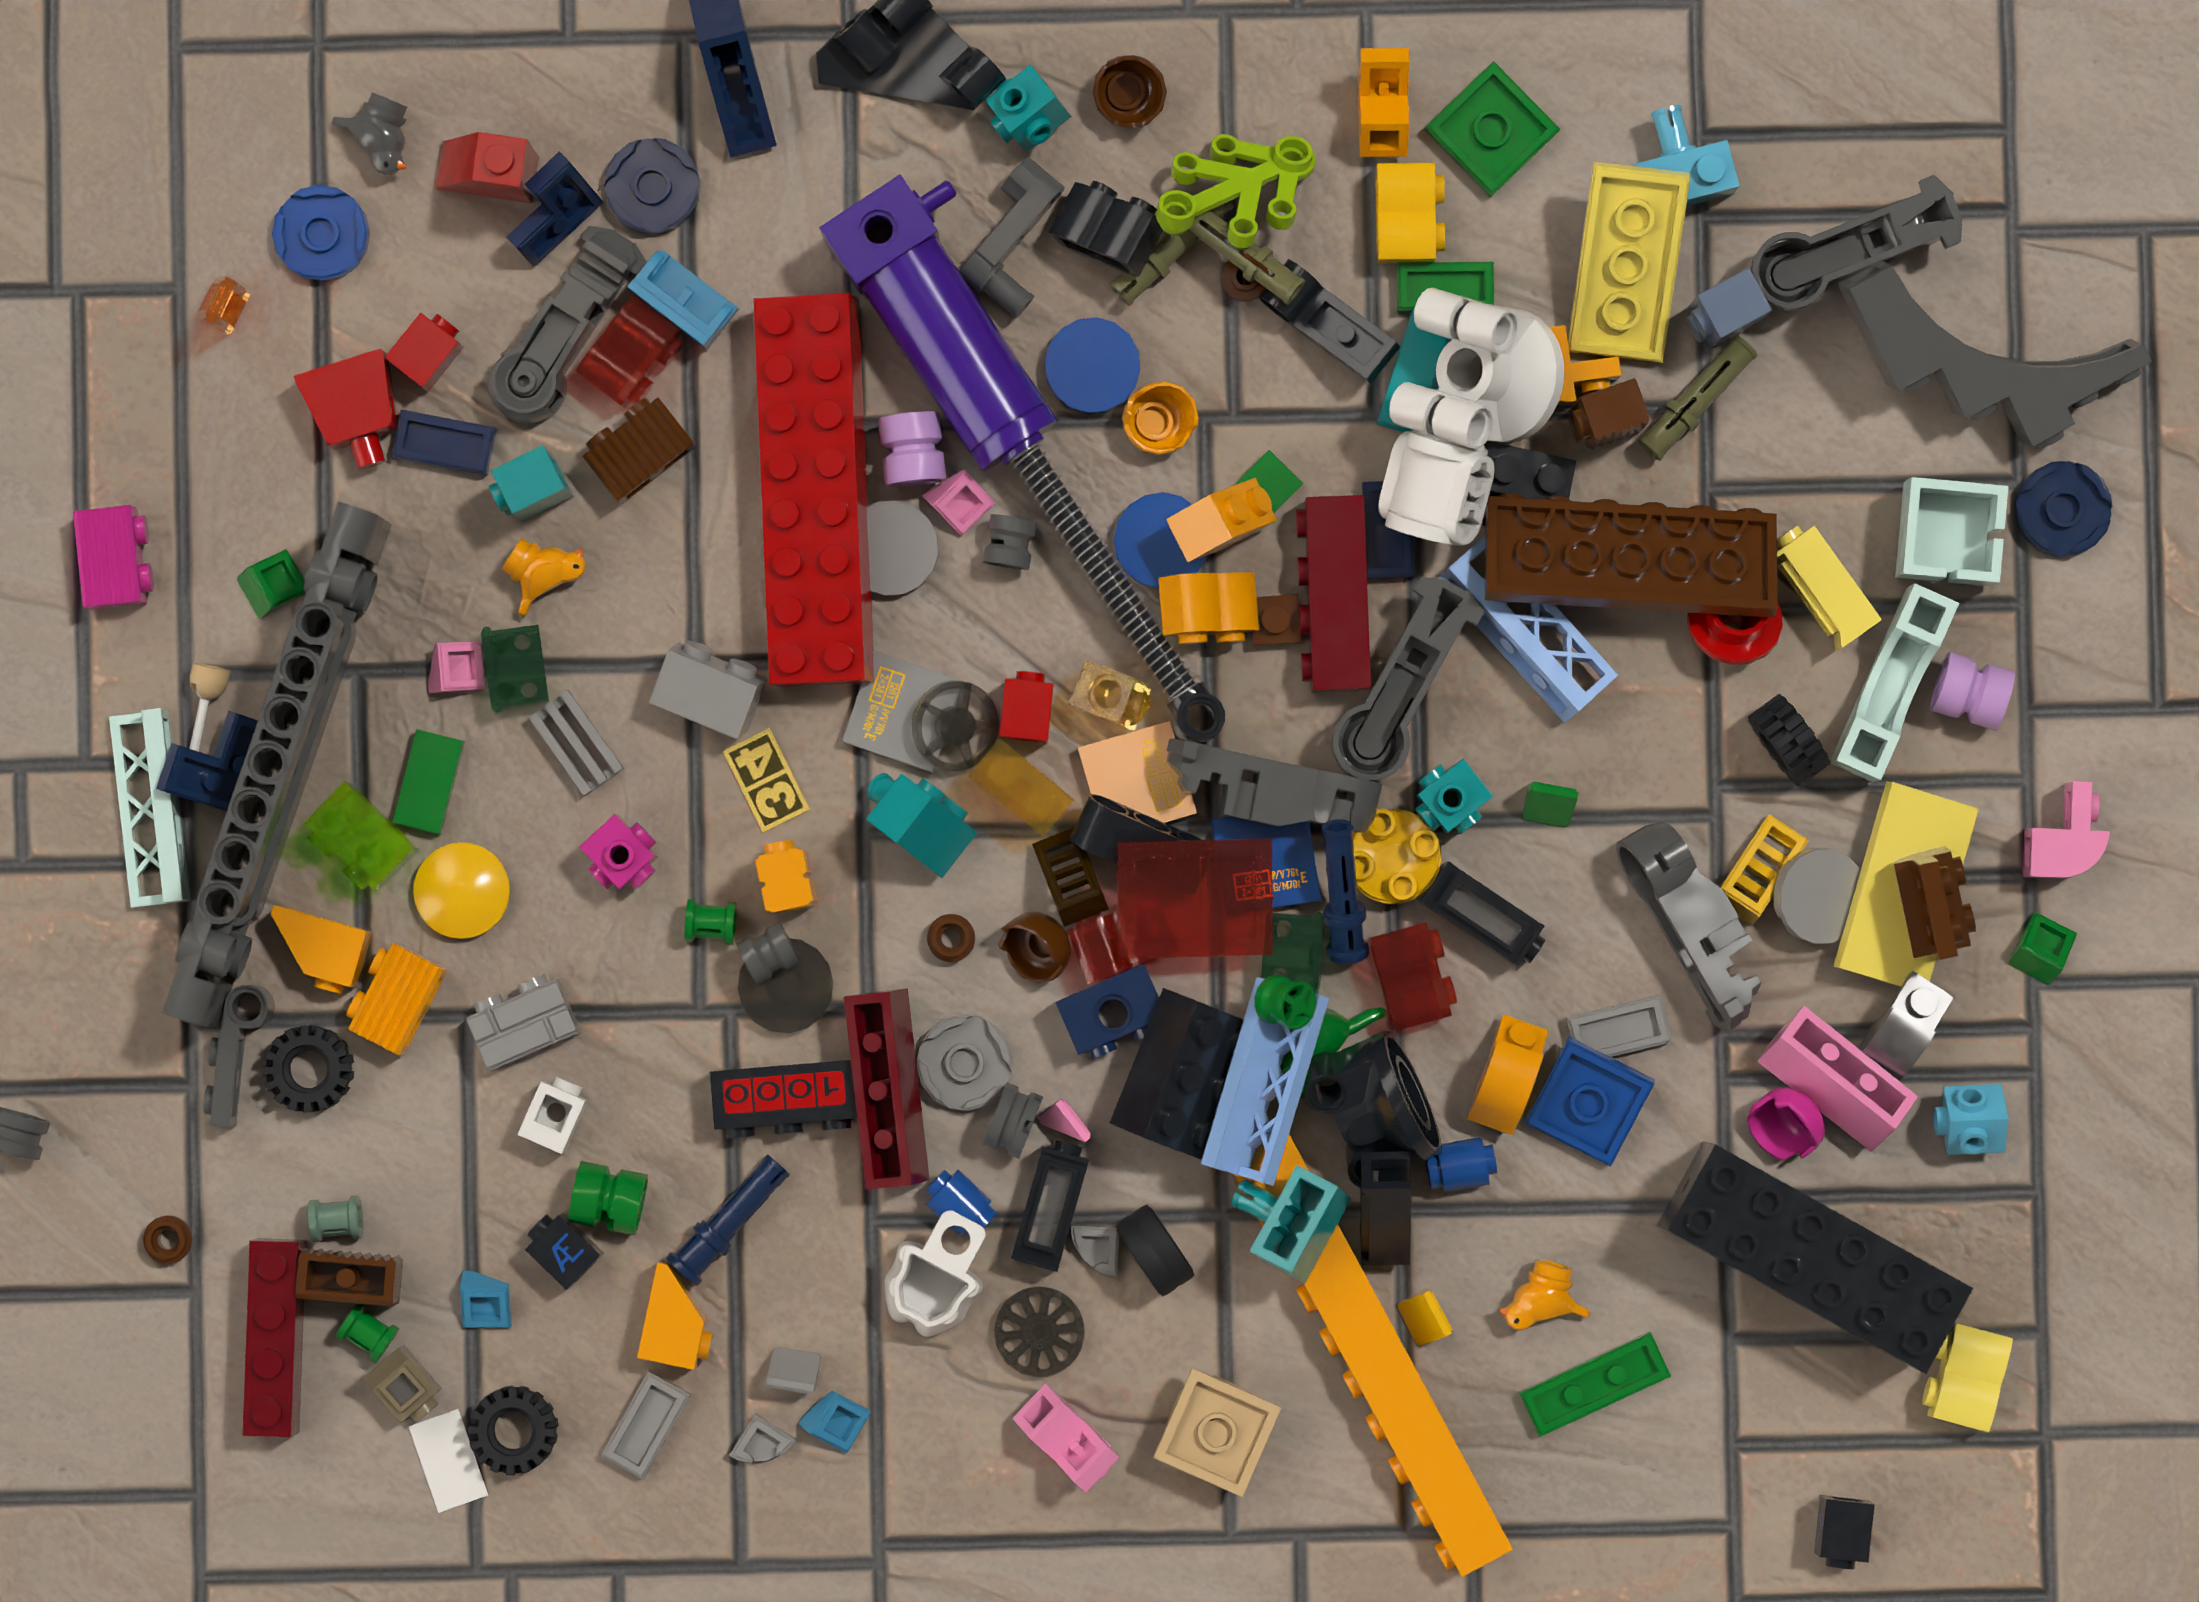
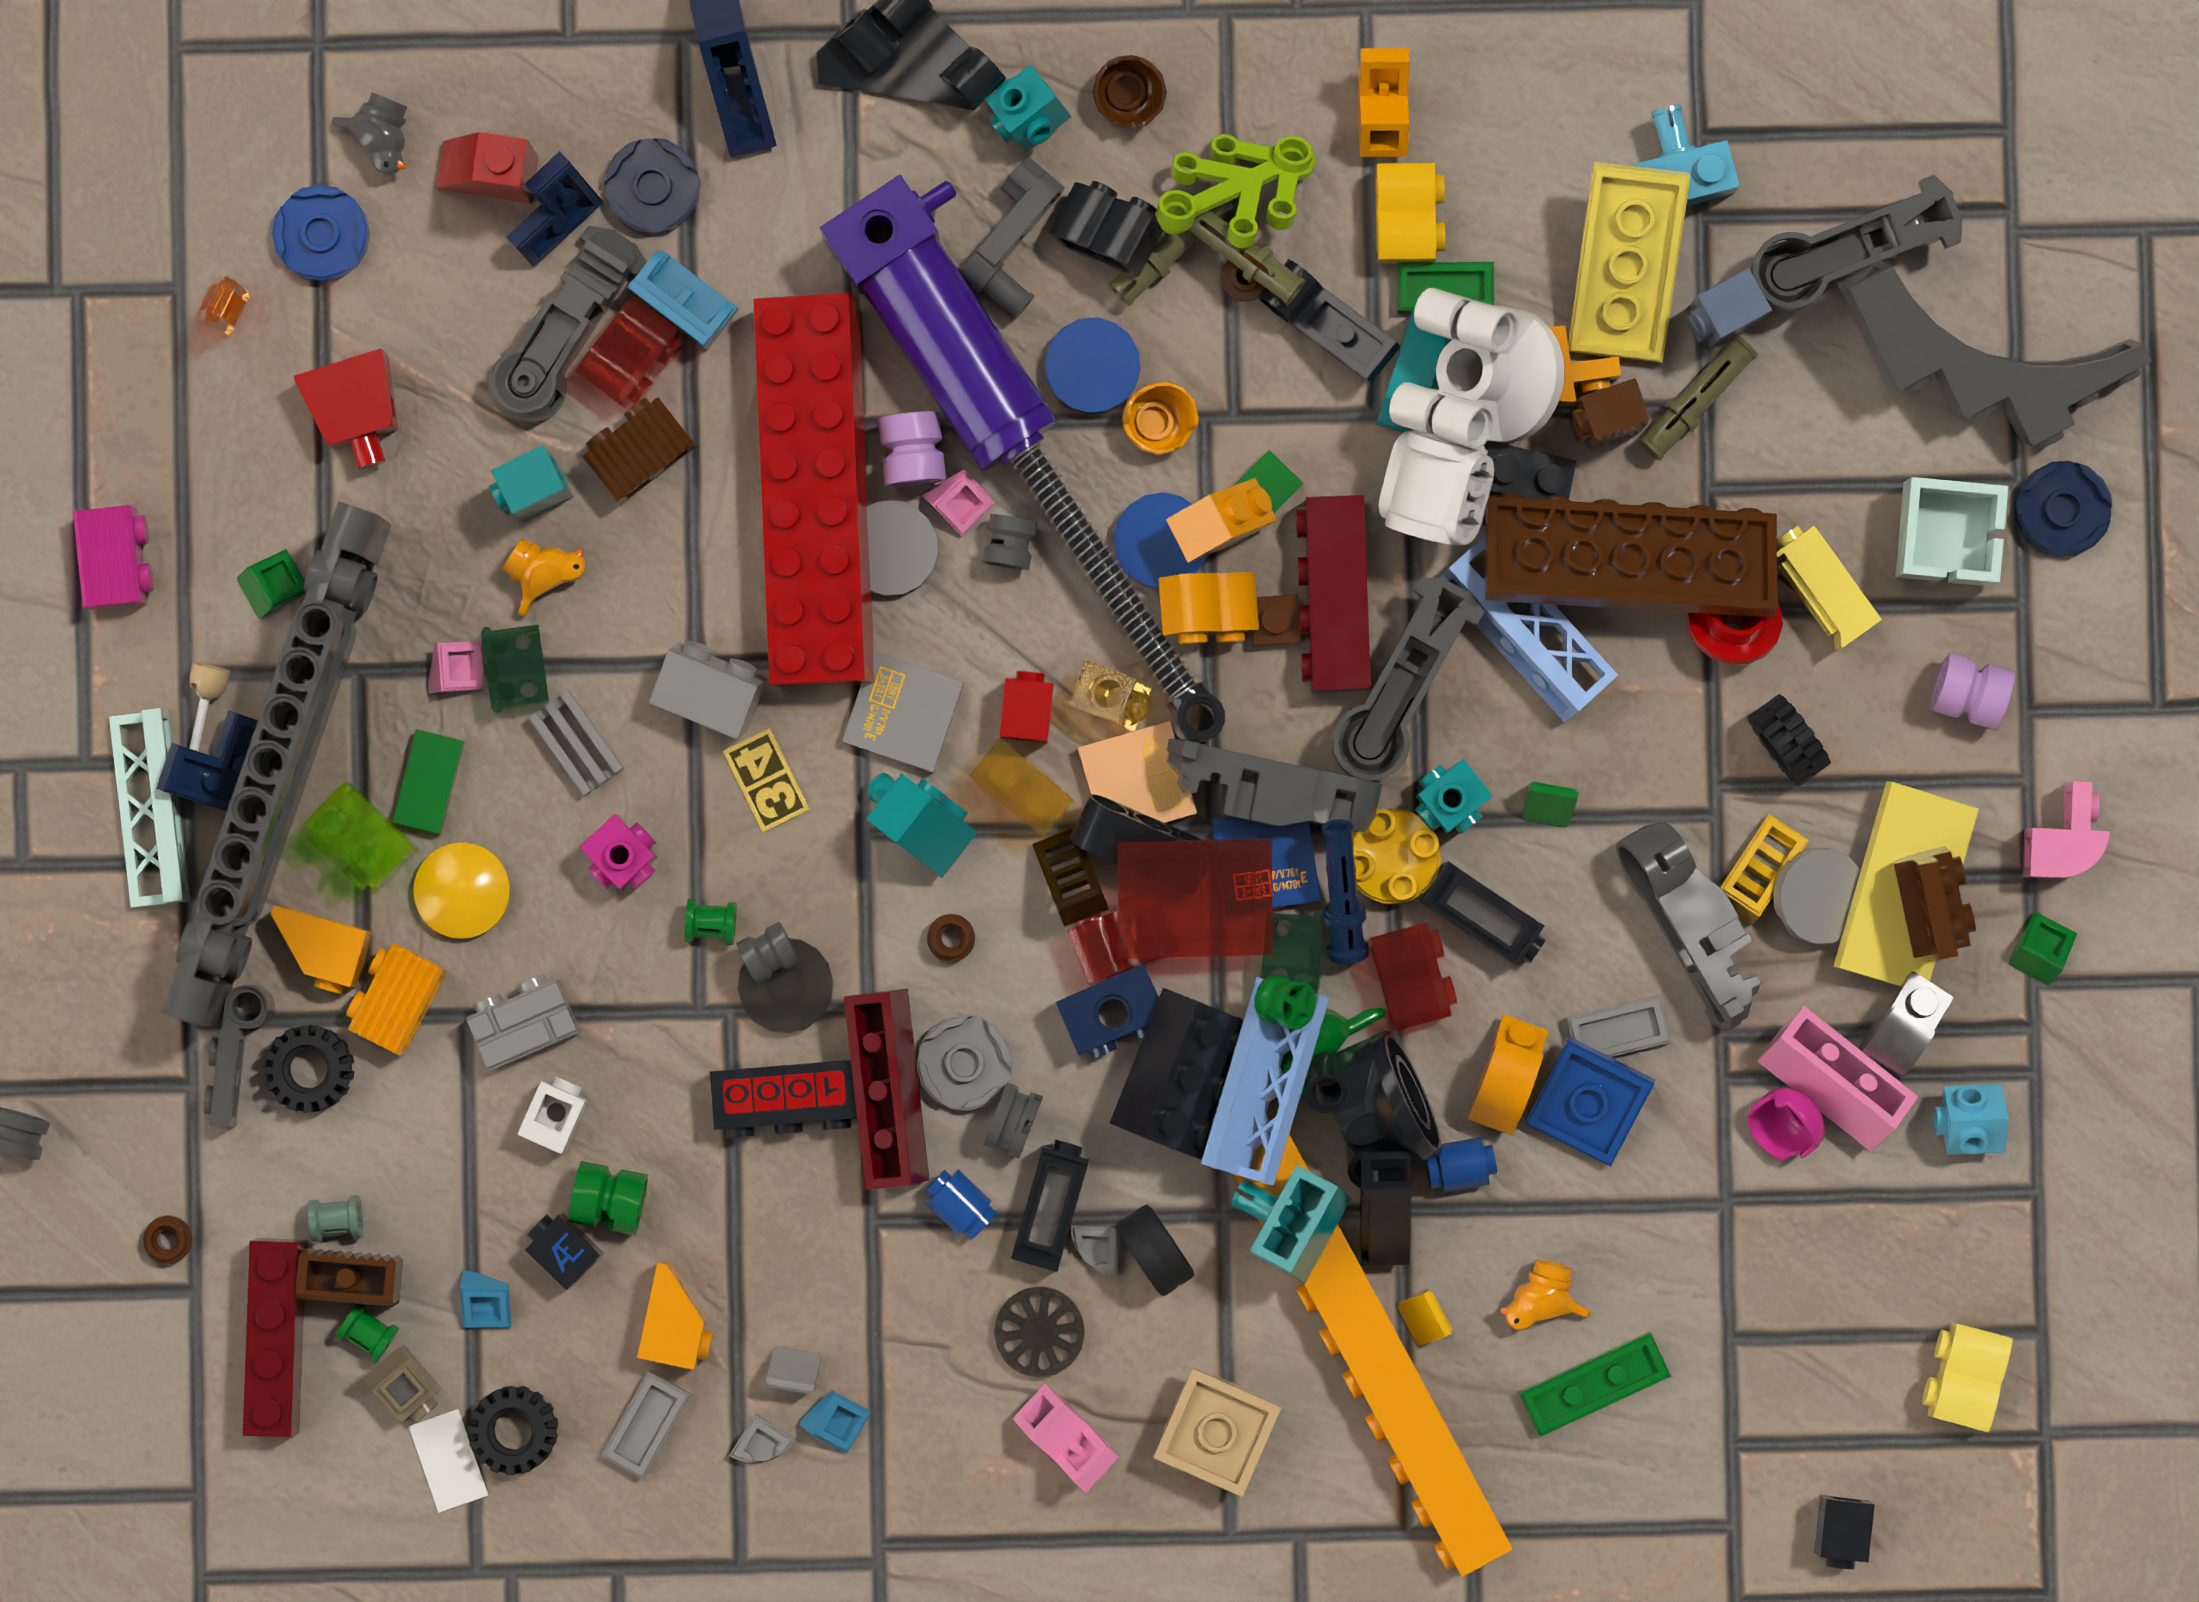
(425, 350): red brick -> none
(444, 442): dark blue tile -> none
(713, 1236): dark blue pin -> none
(785, 876): light orange brick -> none
(930, 1283): white piece -> none
(955, 725): clear smoke wheel -> none
(1036, 946): reddish brown hair -> none
(1065, 1120): bright pink slope -> none
(1387, 550): dark blue tile -> none
(1492, 129): green tile -> none
(1815, 1256): black brick -> none
(1892, 682): light aqua arch -> none

